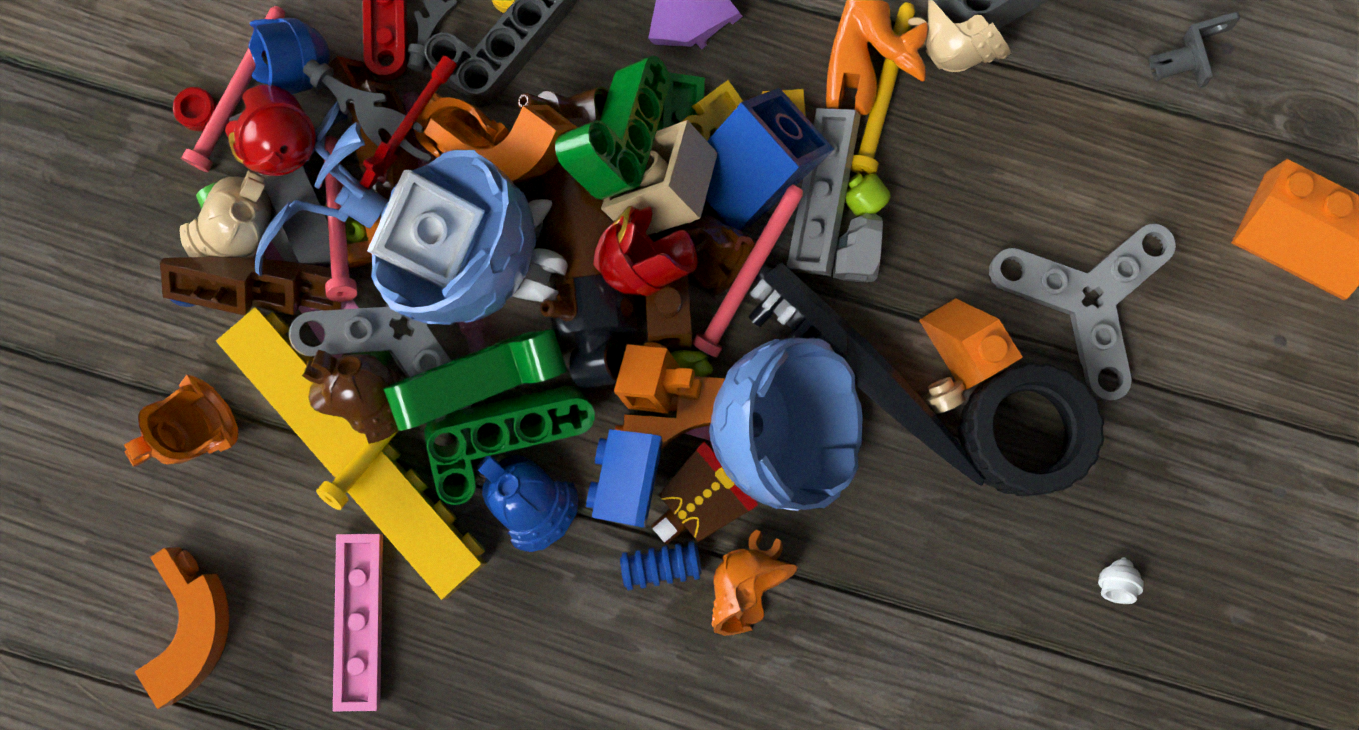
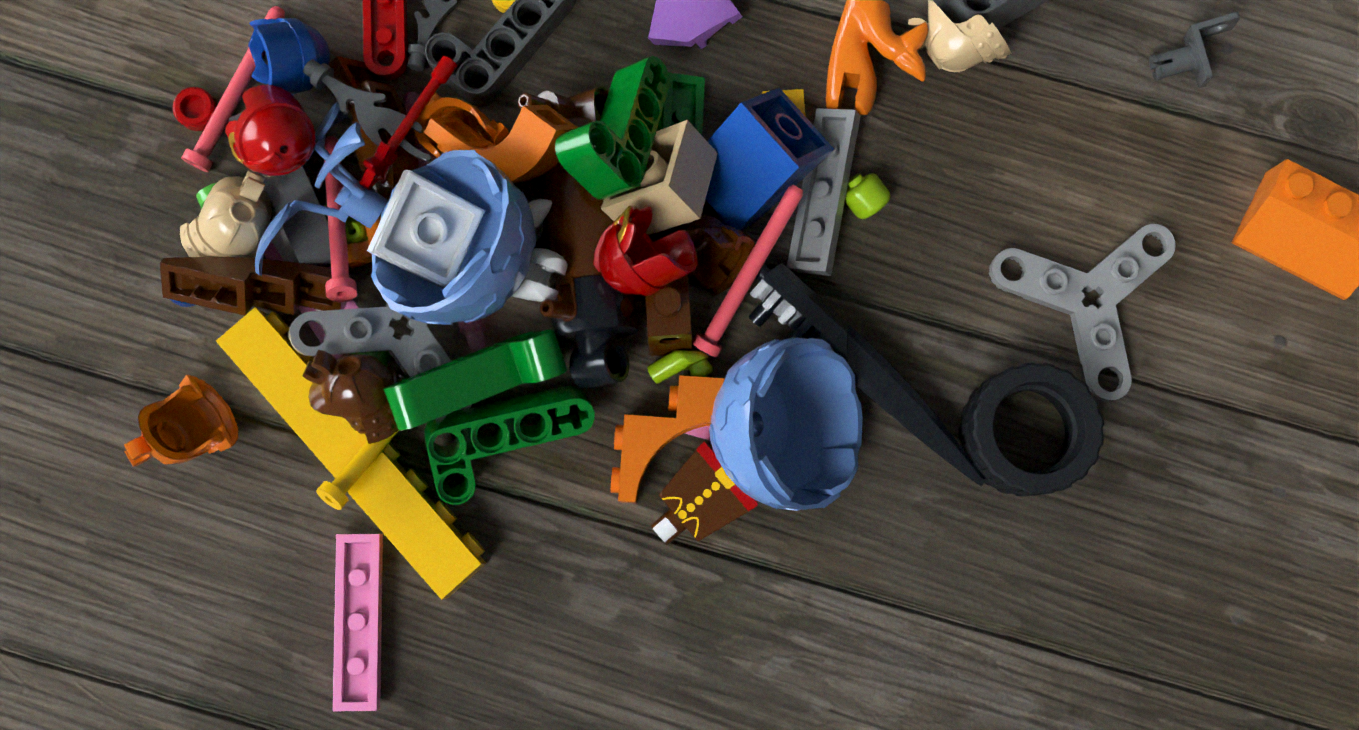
(199, 634): orange arch -> none
(528, 501): blue helmet -> none
(625, 478): slope -> none
(652, 377): orange brick -> none
(660, 565): blue piece -> none
(714, 109): yellow plate -> none
(741, 584): orange helmet -> none
(859, 250): light grey rock -> none
(864, 161): yellow bar -> none
(945, 395): tan plate -> none
(970, 341): orange slope -> none
(1121, 582): white plate -> none

